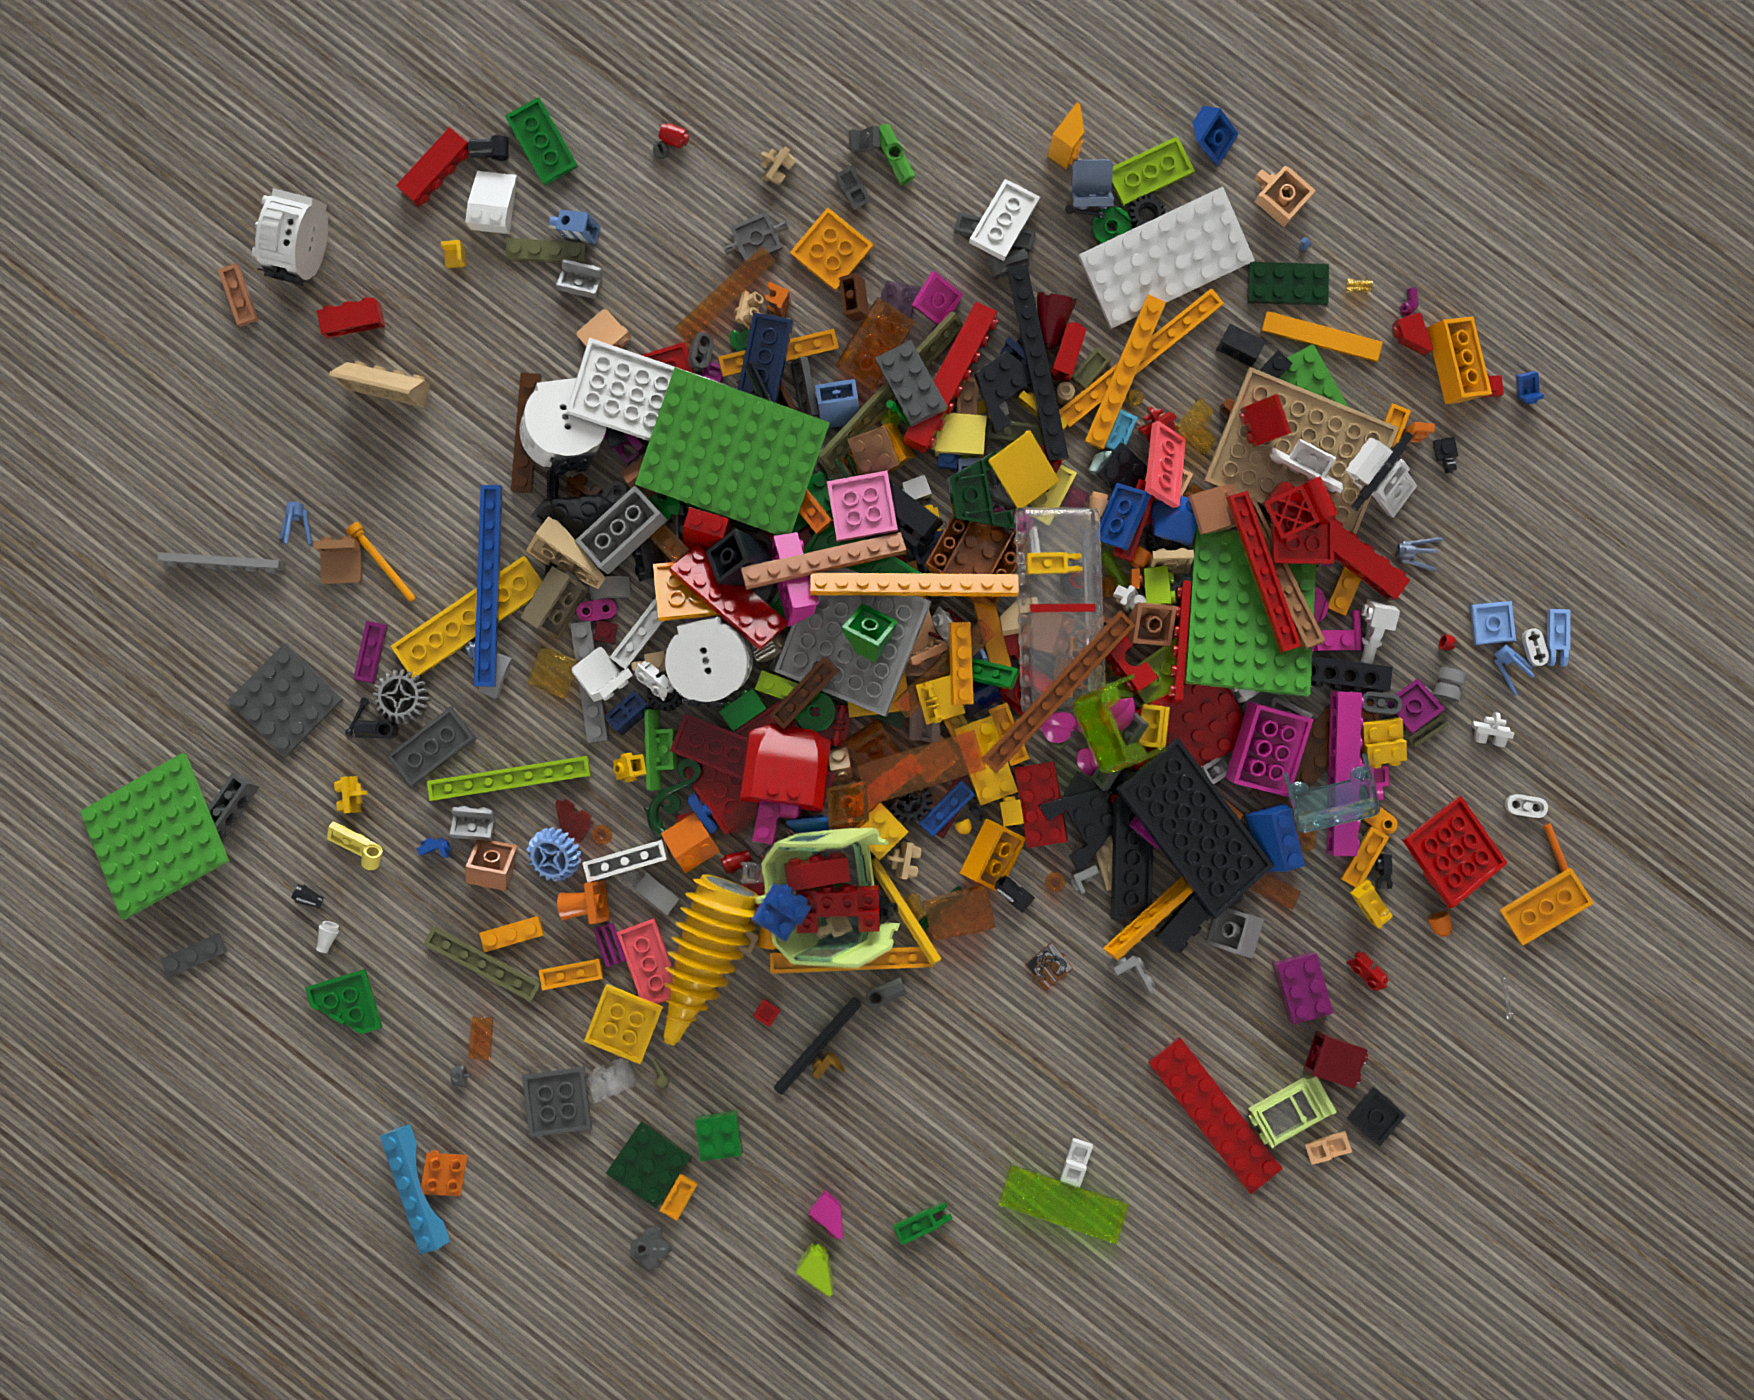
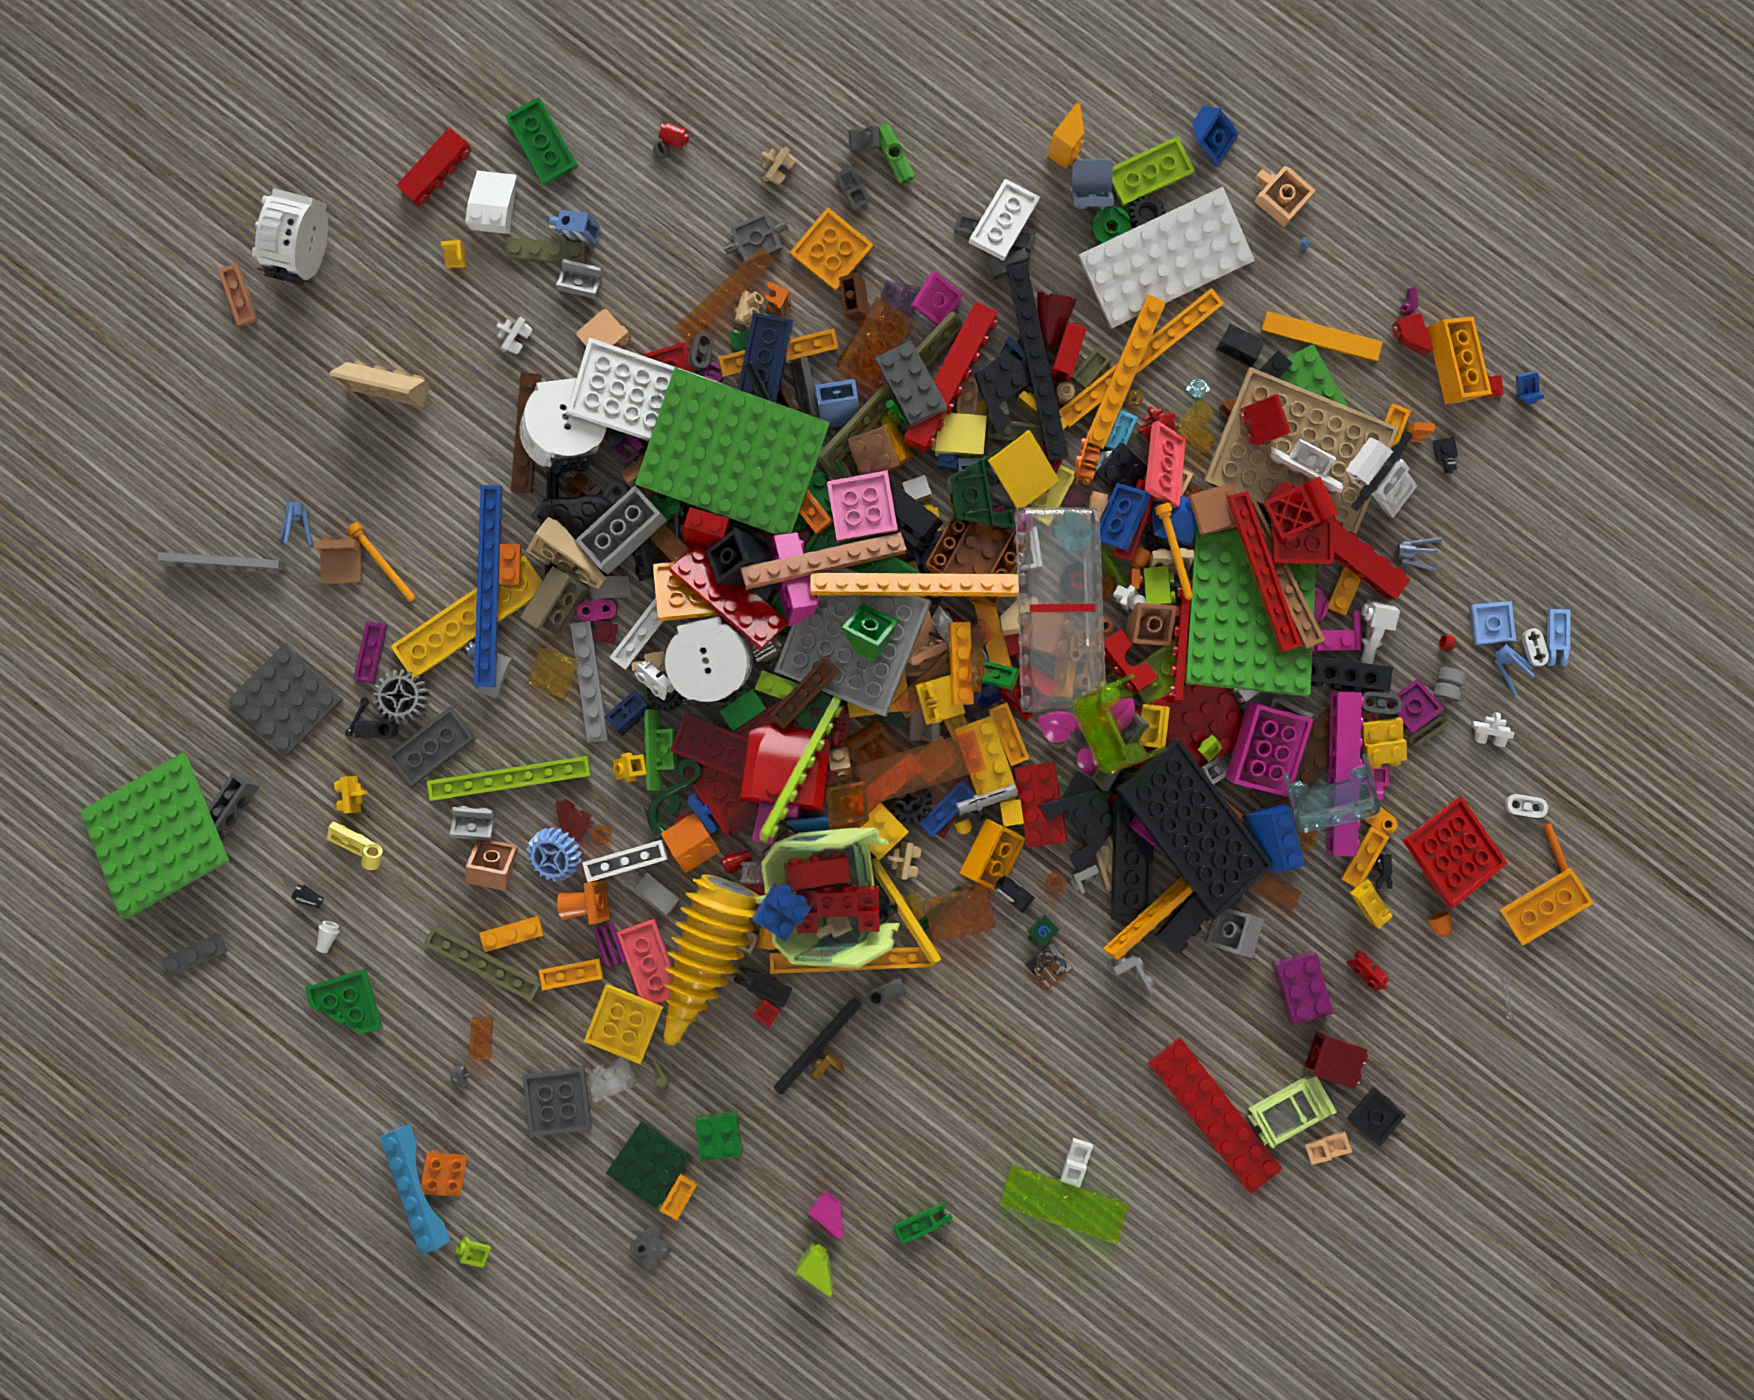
(350, 317): red brick -> none
(431, 845): blue bracket -> none
(472, 1252): none -> lime bracket
(494, 148): black piece -> none
(510, 564): none -> orange plate
(520, 328): none -> white hips
(600, 675): white bracket -> none
(765, 986): none -> black hinge
(798, 775): none -> lime plate
(976, 669): none -> clear orange plate
(978, 802): none -> light grey pin
(1042, 931): none -> dark green brick
(1051, 563): yellow hinge -> none
(1057, 692): dark orange plate -> none
(1069, 210): black hinge -> none
(1070, 530): none -> clear light blue plate
(1086, 461): none -> orange hinge
(1164, 513): none -> light orange piece
(1198, 388): none -> clear light blue plate
(1210, 748): none -> lime plate
(1288, 283): dark green plate -> none
(1359, 285): clear yellow pin -> none

